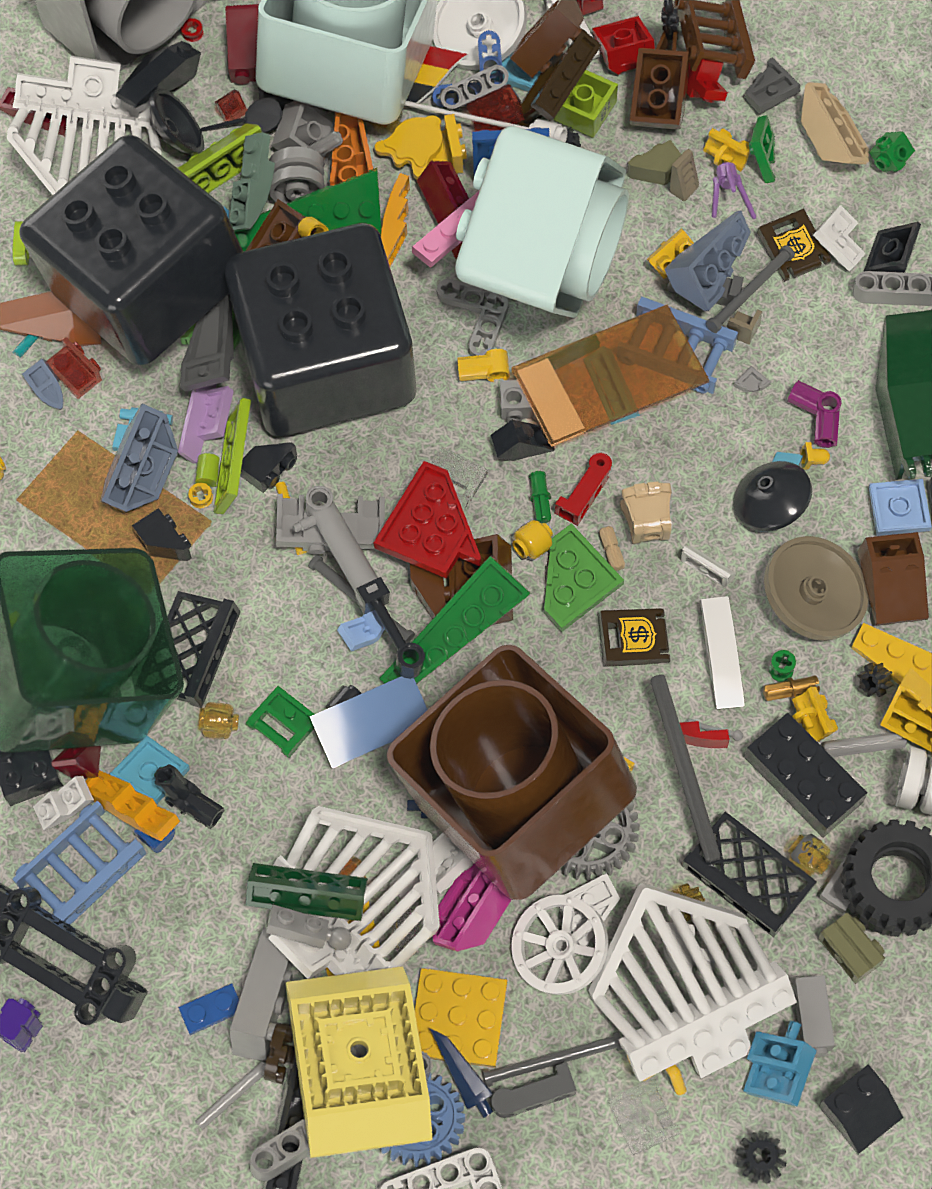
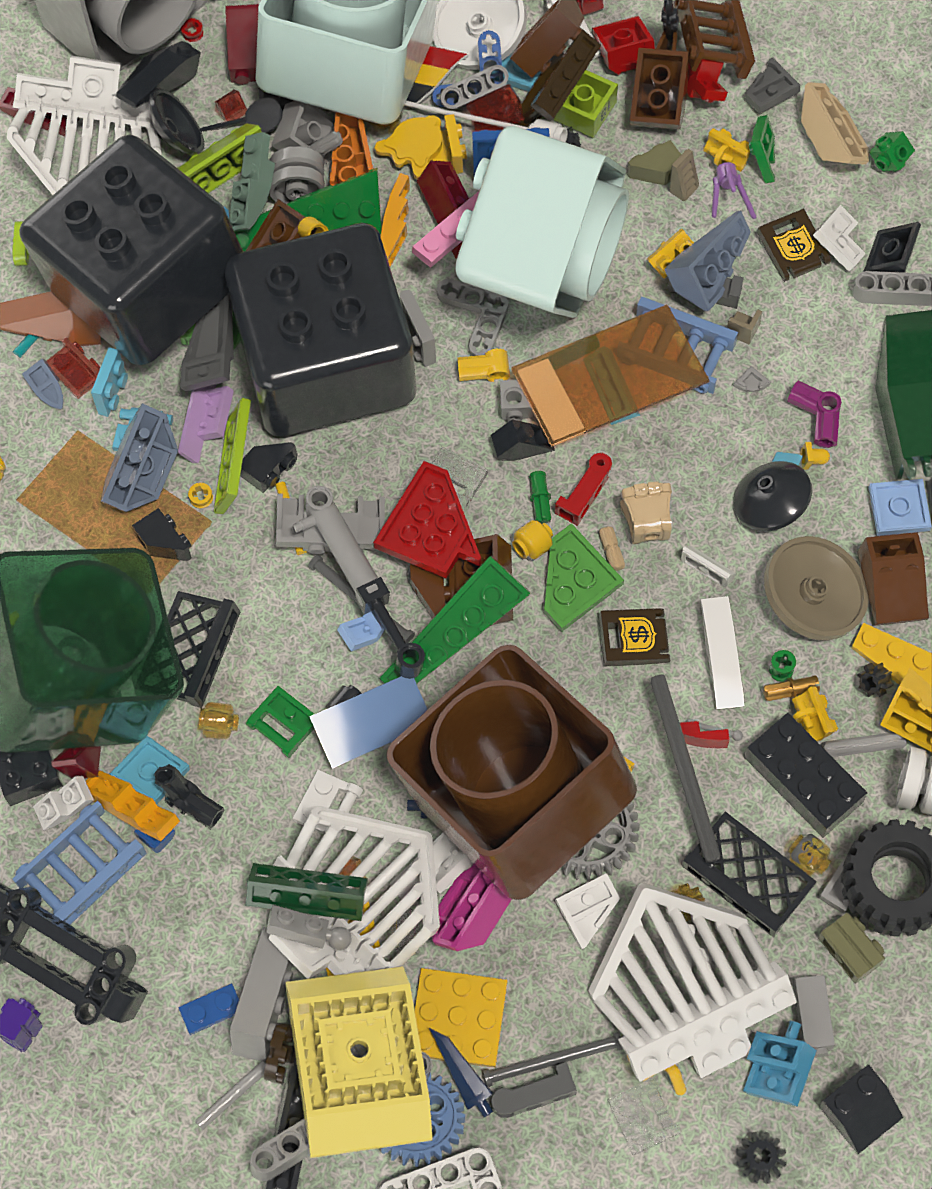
(108, 382): none -> medium azure plate
(207, 469): lime piece -> none
(323, 793): none -> white plate
(420, 332): none -> light grey container
(555, 941): white wheel -> none
(786, 254): dark grey bar -> none

